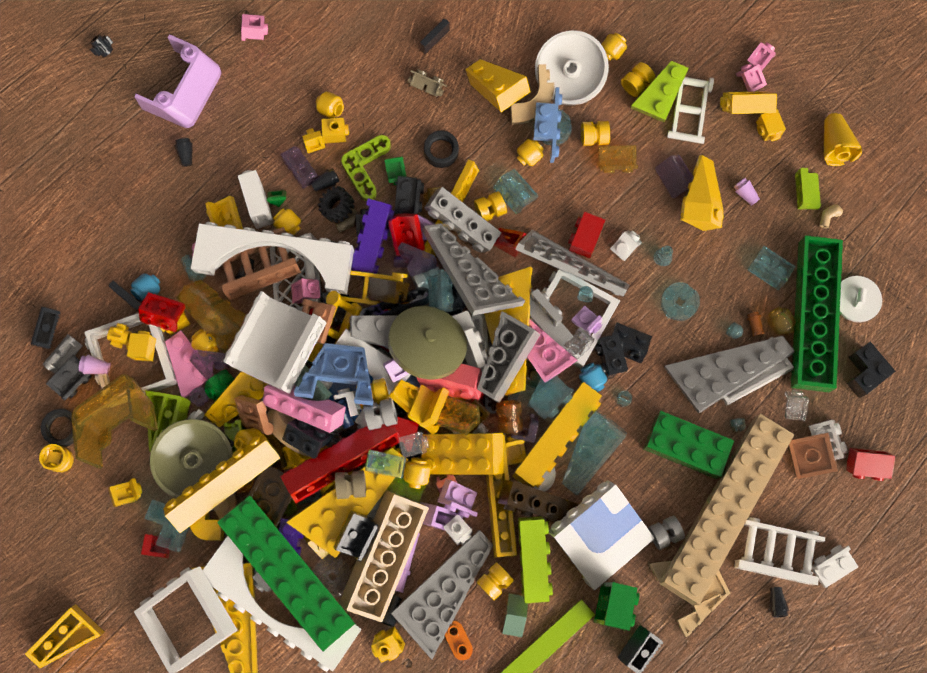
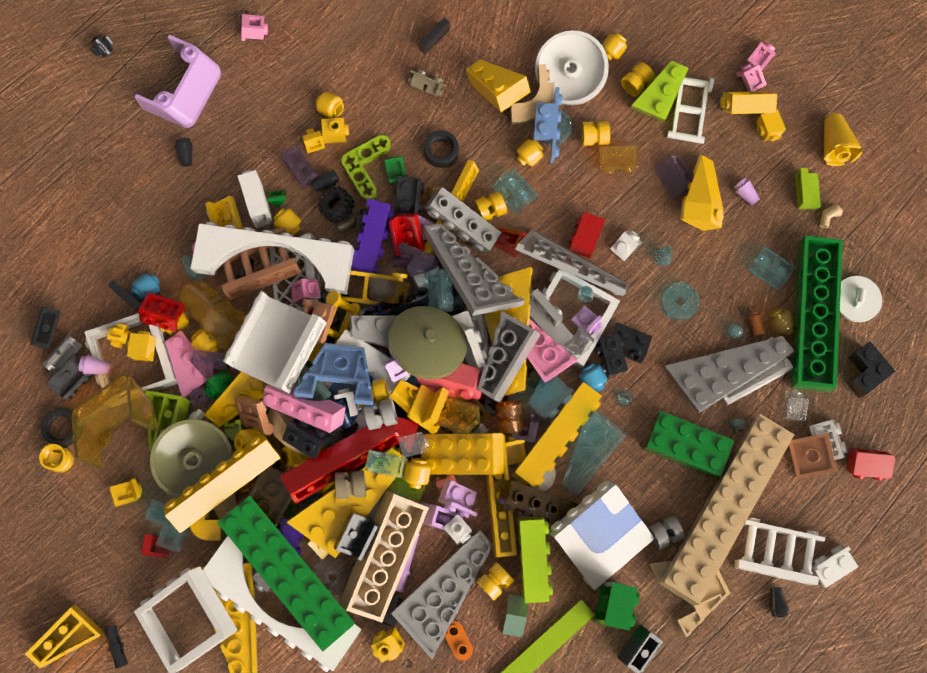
(115, 646): none -> black pin

